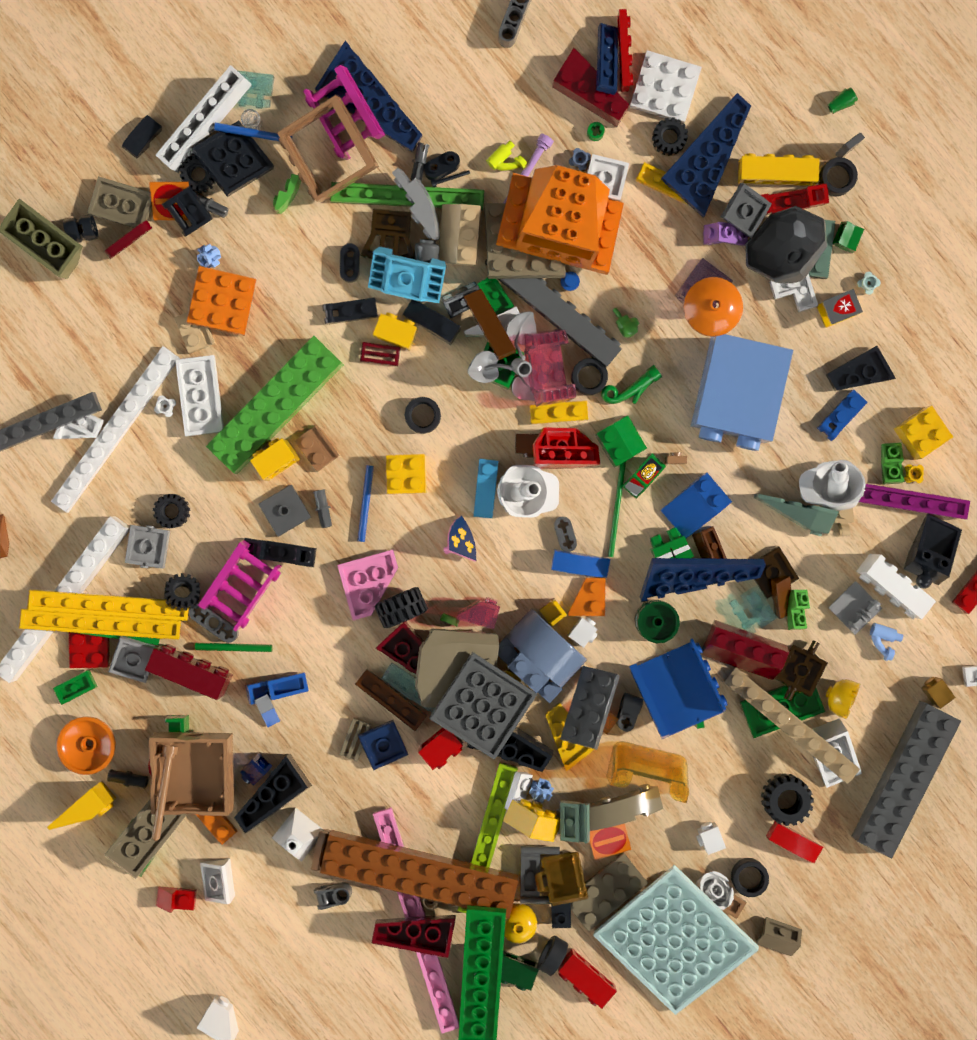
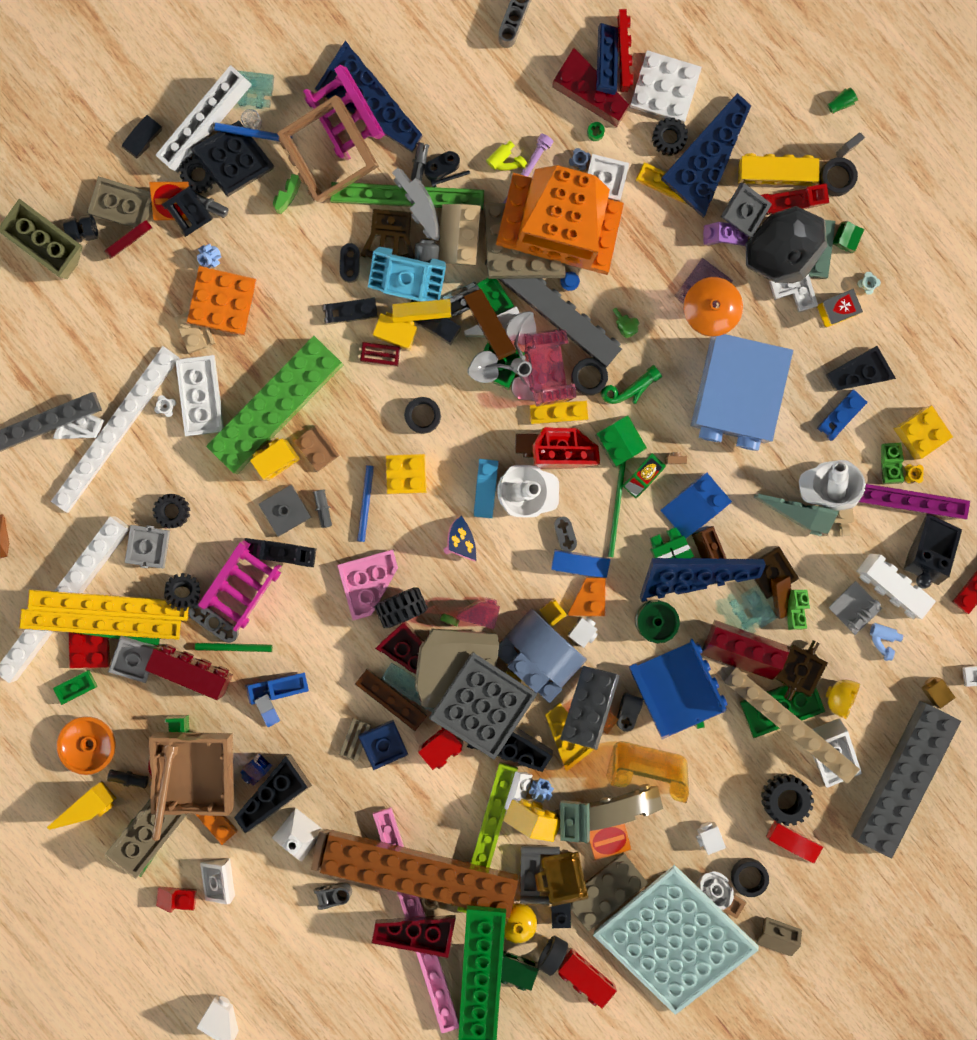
(421, 310): none -> yellow tile

